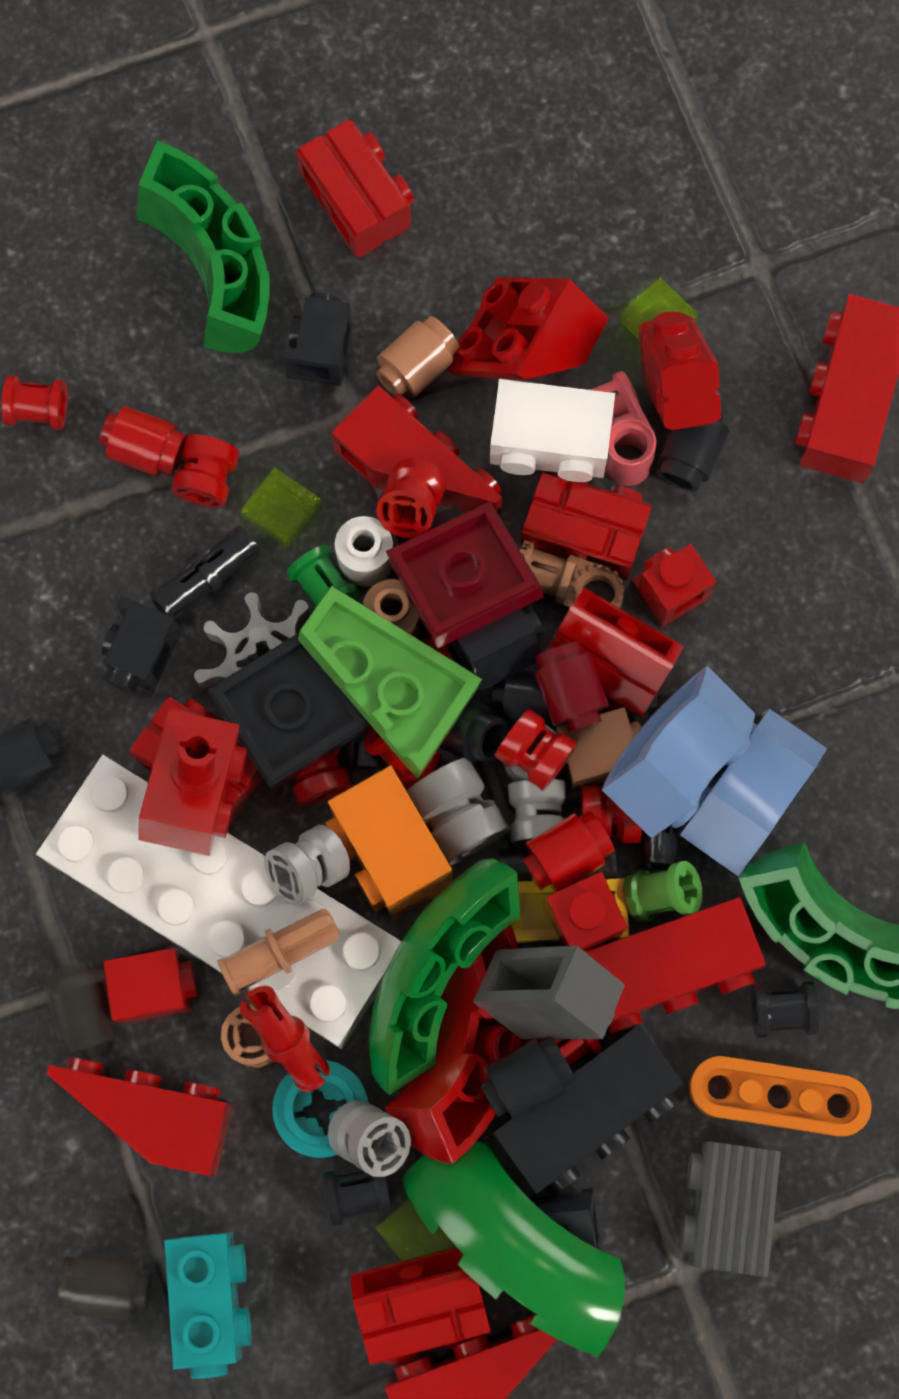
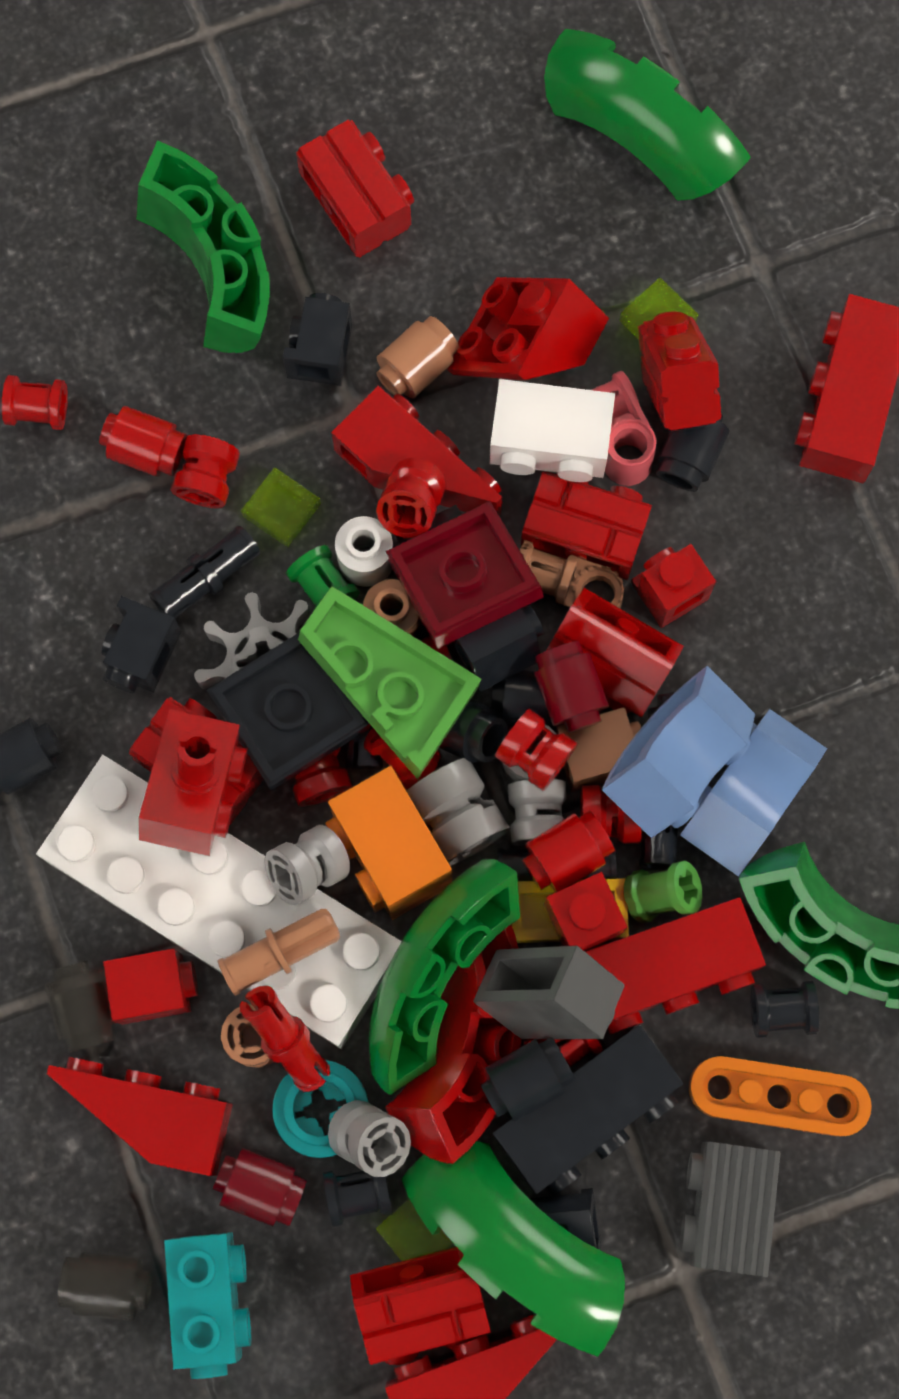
(259, 1188): none -> dark red brick
(642, 113): none -> green brick

